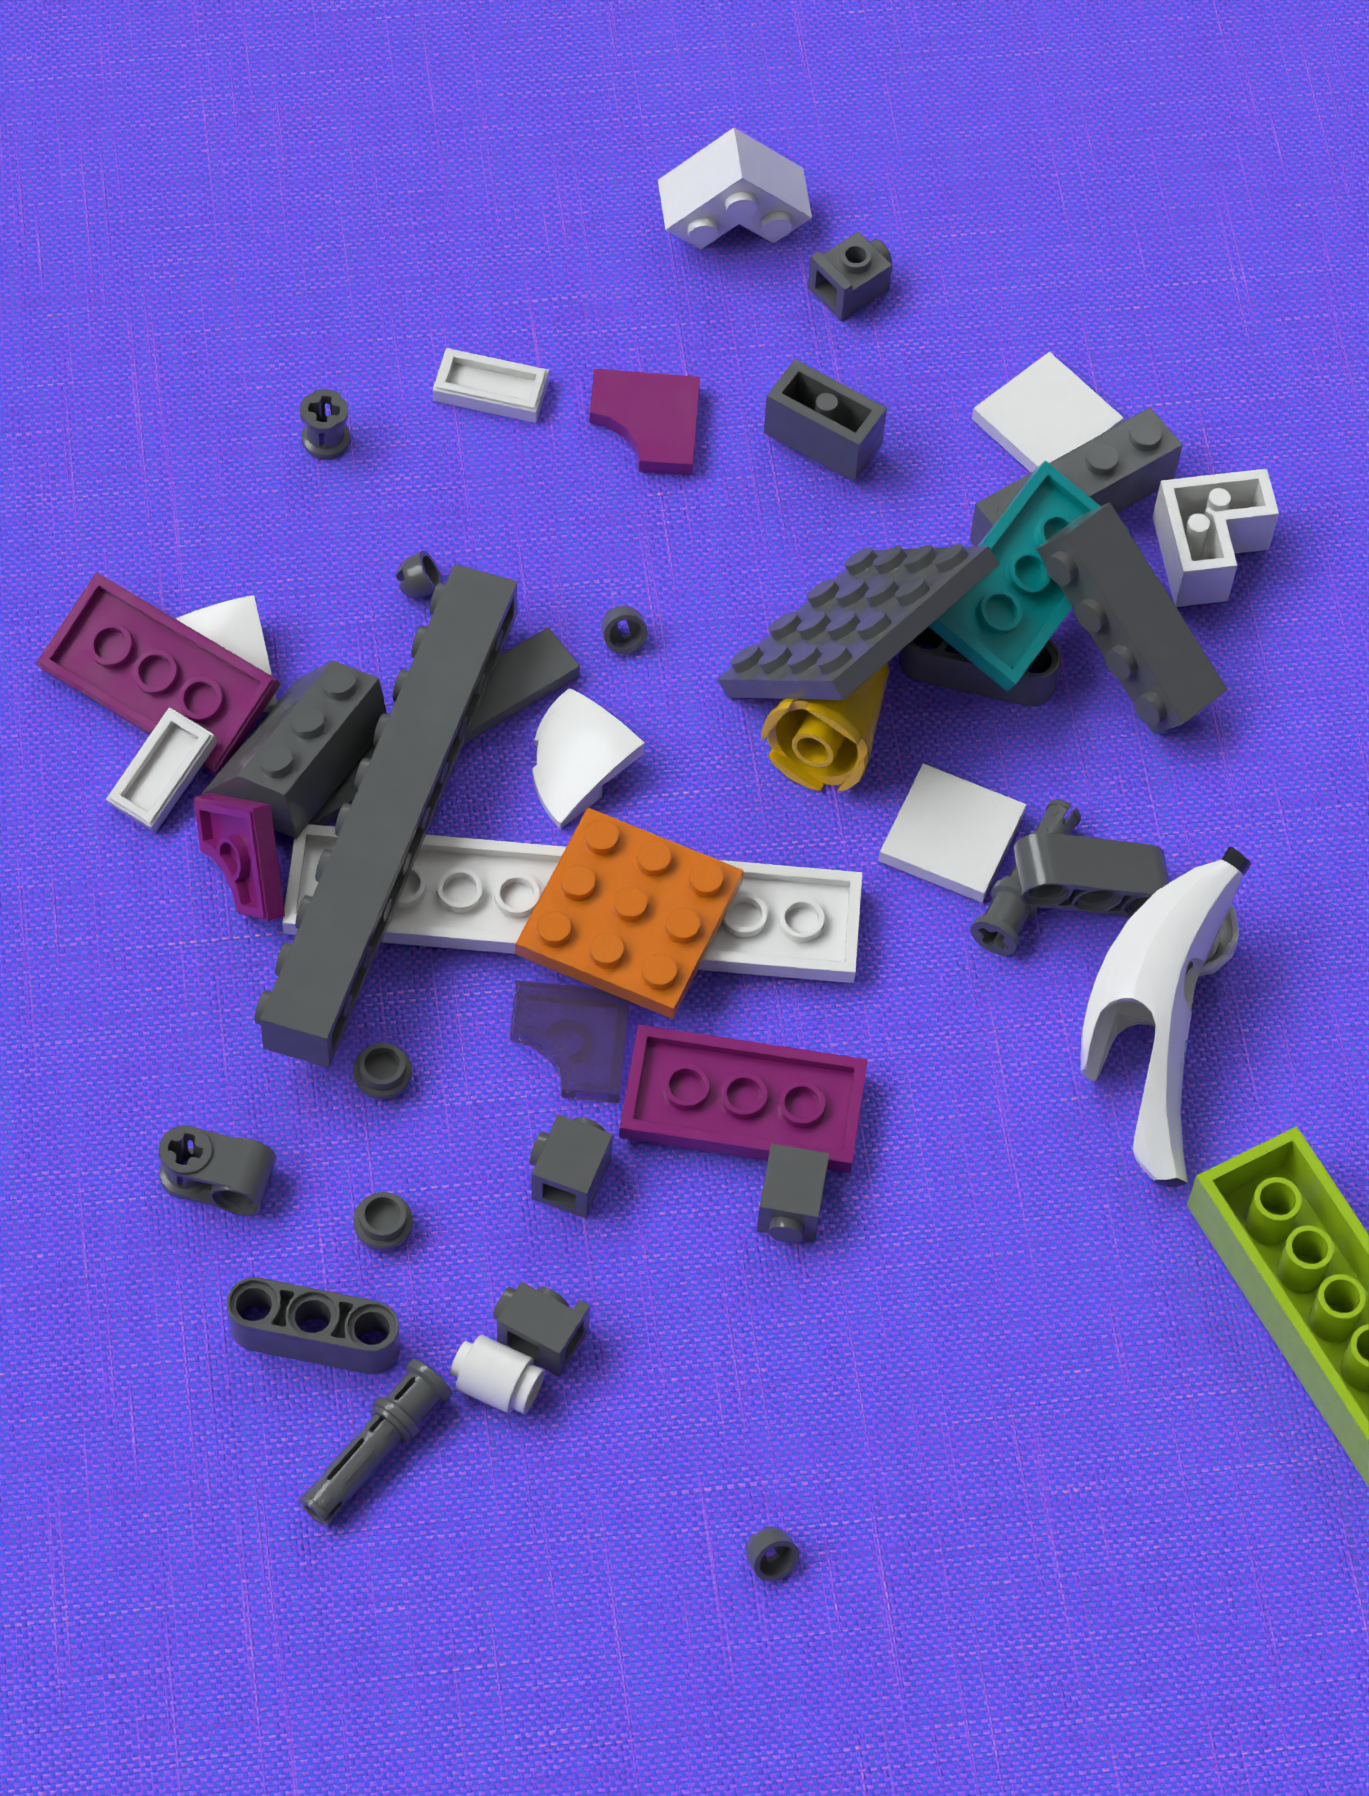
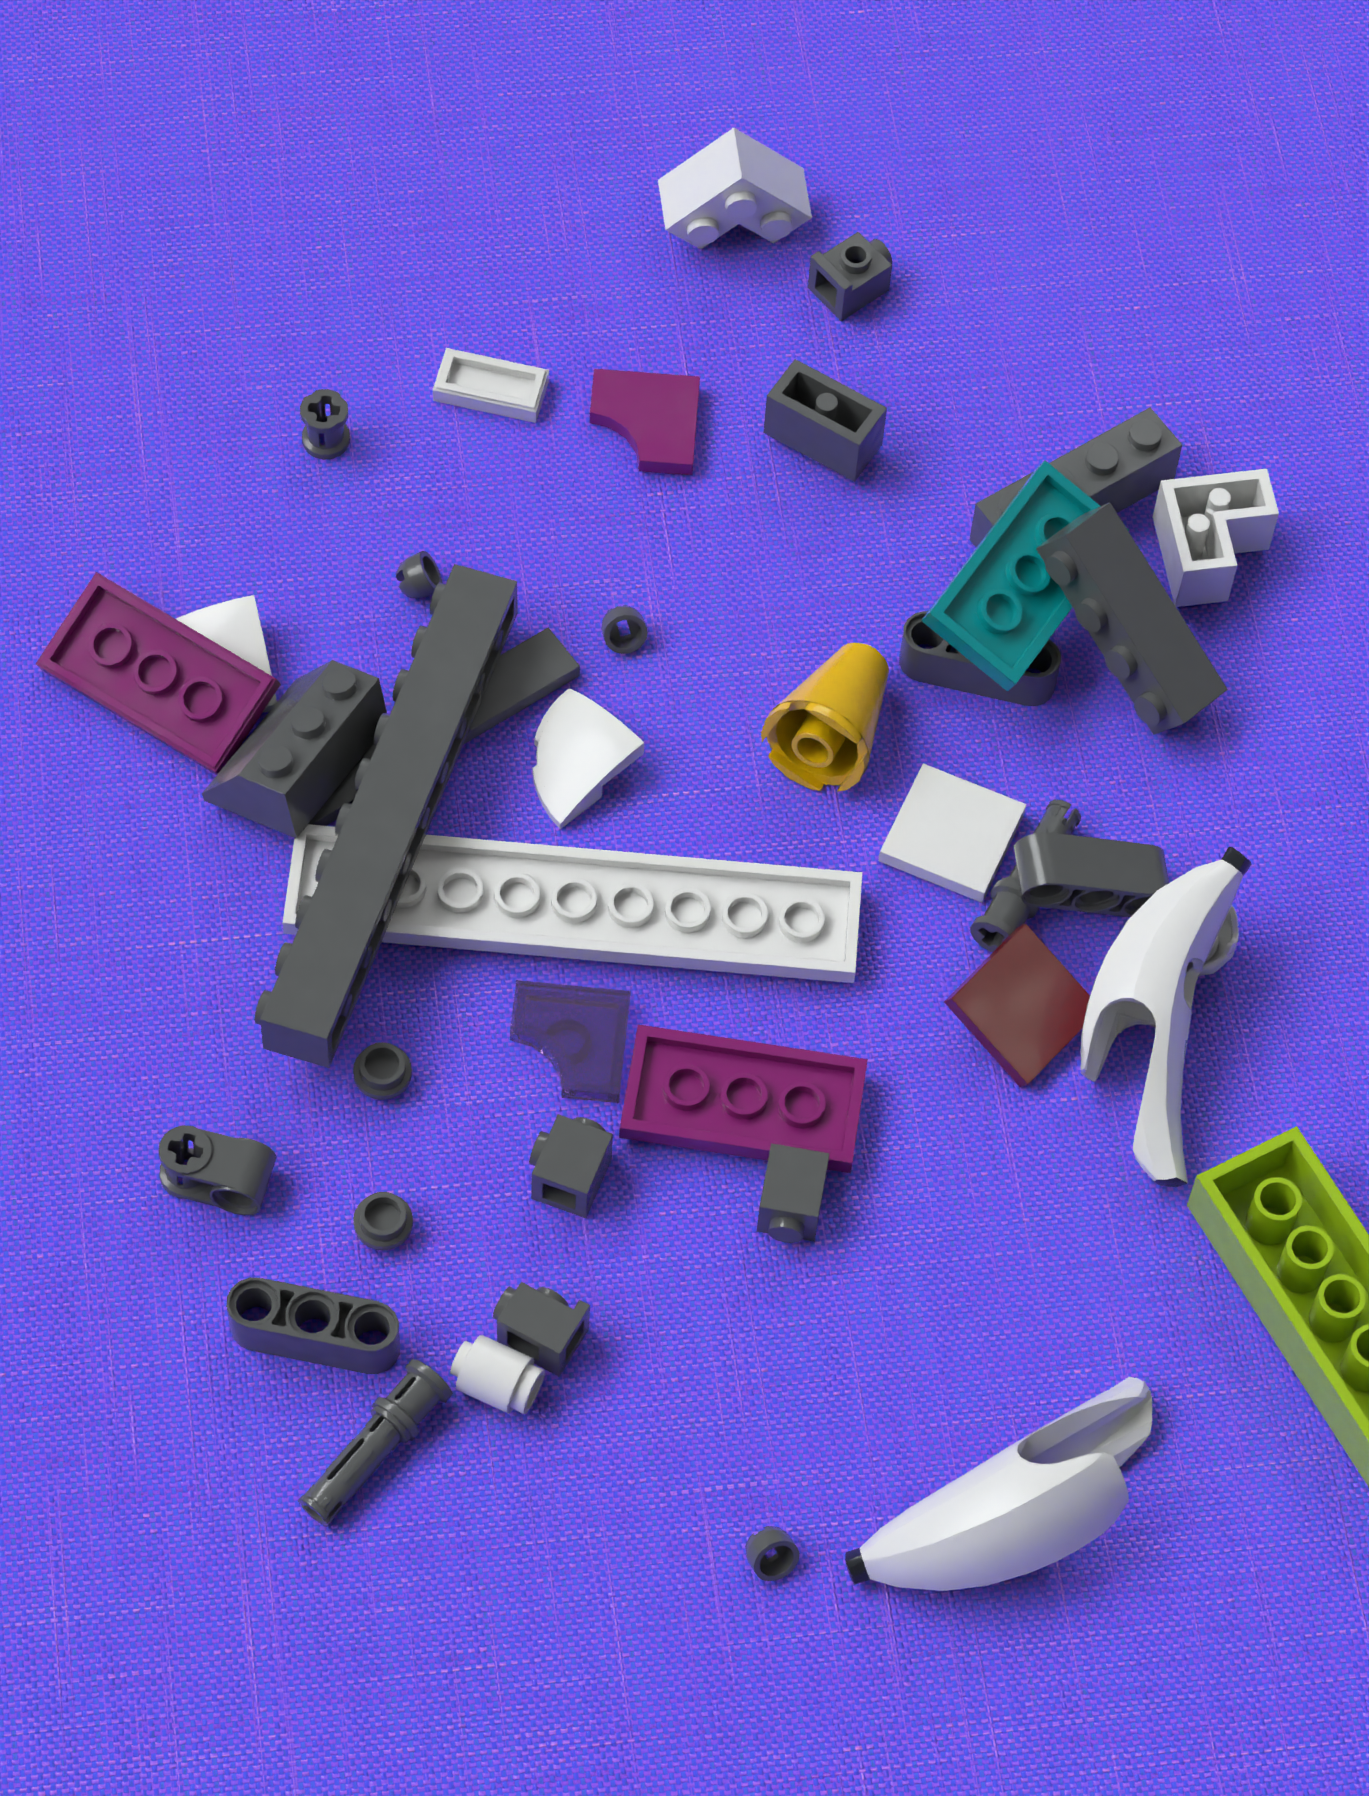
(162, 770): white tile -> none
(243, 845): magenta tile -> none
(629, 912): orange plate -> none
(856, 622): dark grey plate -> none
(1018, 1506): none -> white piece
(1021, 1005): none -> dark red tile
(1044, 413): white tile -> none

